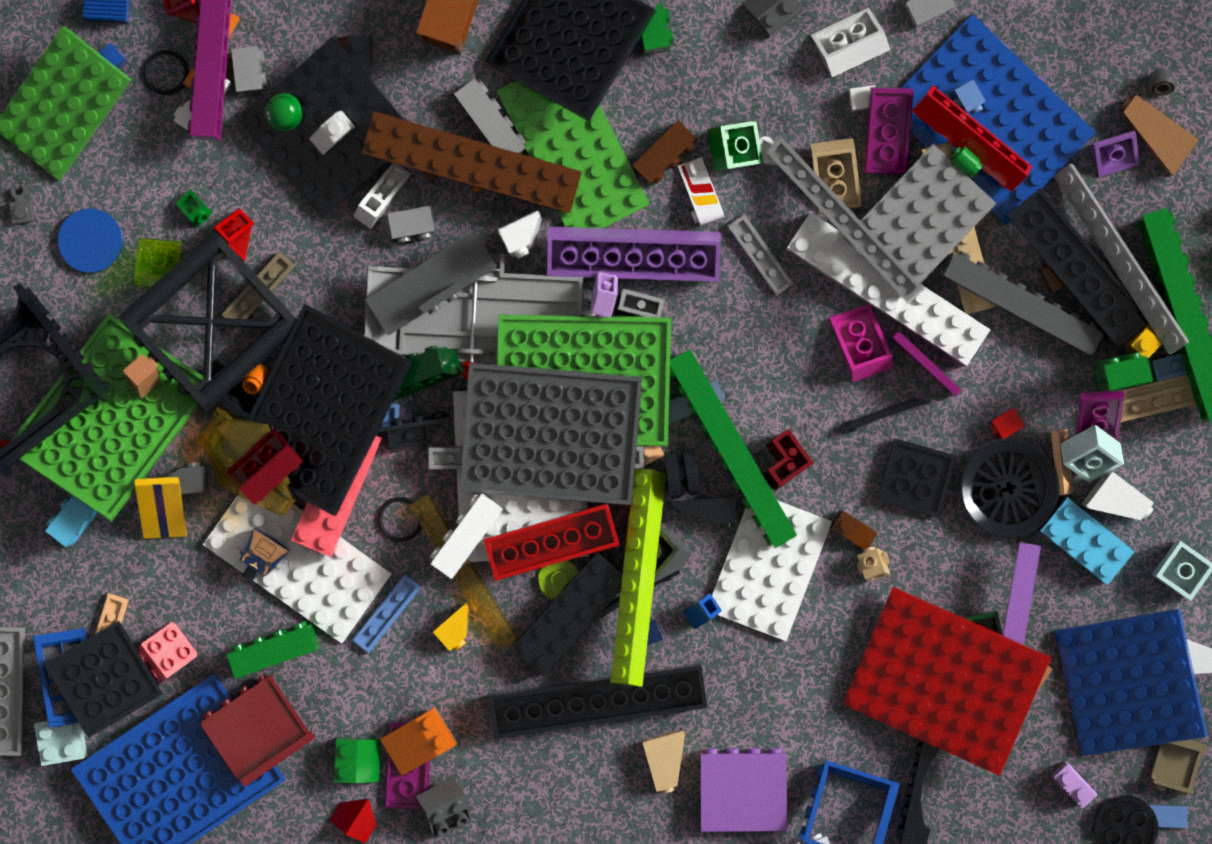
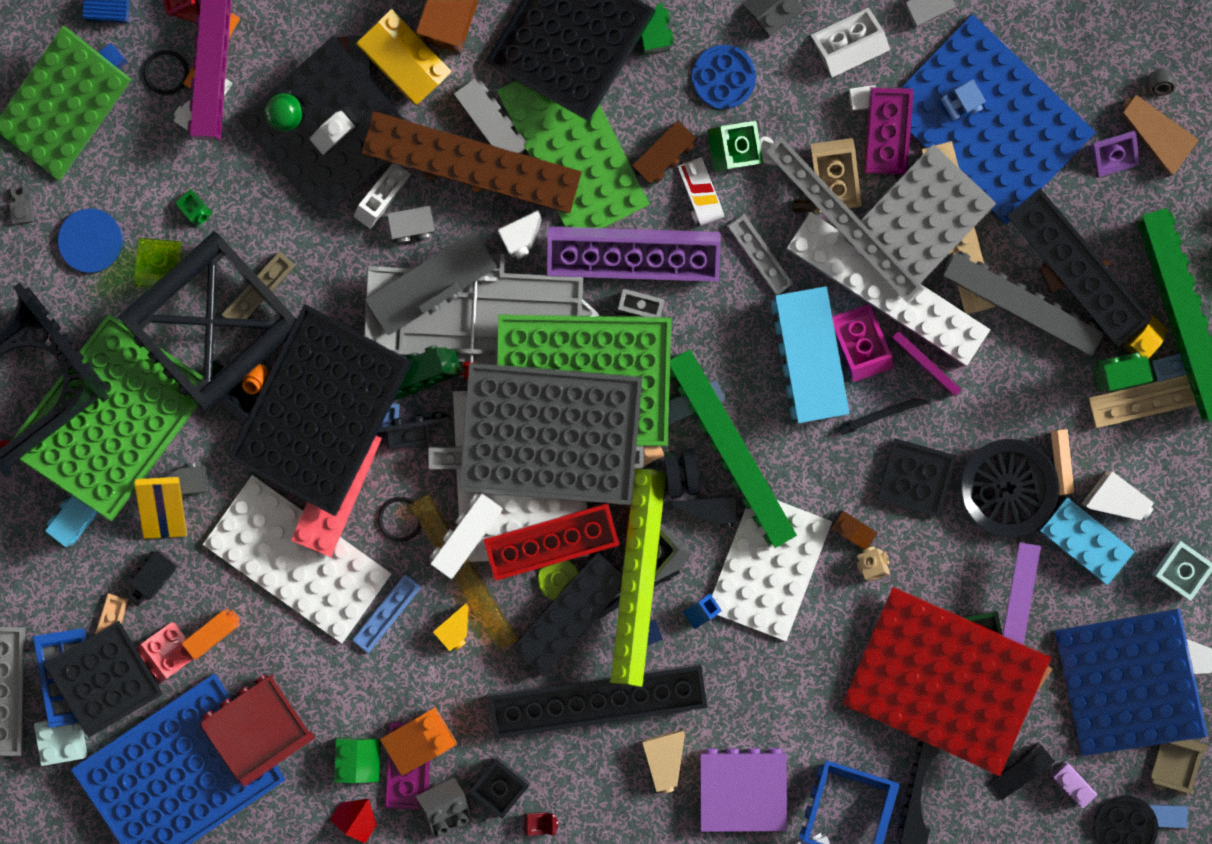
(142, 375): nougat brick -> none
(151, 576): none -> black brick
(211, 633): none -> orange brick
(227, 444): clear yellow windscreen -> none
(236, 232): red slope -> none
(248, 69): light grey brick -> none
(262, 554): torso -> none
(264, 466): dark red slope -> none
(274, 650): green brick -> none
(403, 57): none -> yellow slope
(499, 787): none -> black brick
(540, 823): none -> dark red bracket
(604, 294): lavender brick -> none
(723, 76): none -> blue tile
(791, 460): dark red brick -> none
(803, 205): none -> dark brown pin
(810, 355): none -> medium azure brick
(963, 130): red brick -> none
(965, 161): green brick -> none
(1006, 424): red brick -> none
(1022, 771): none -> black slope
(1092, 453): light aqua brick -> none
(1102, 410): magenta tile -> none
(1121, 259): light grey plate -> none

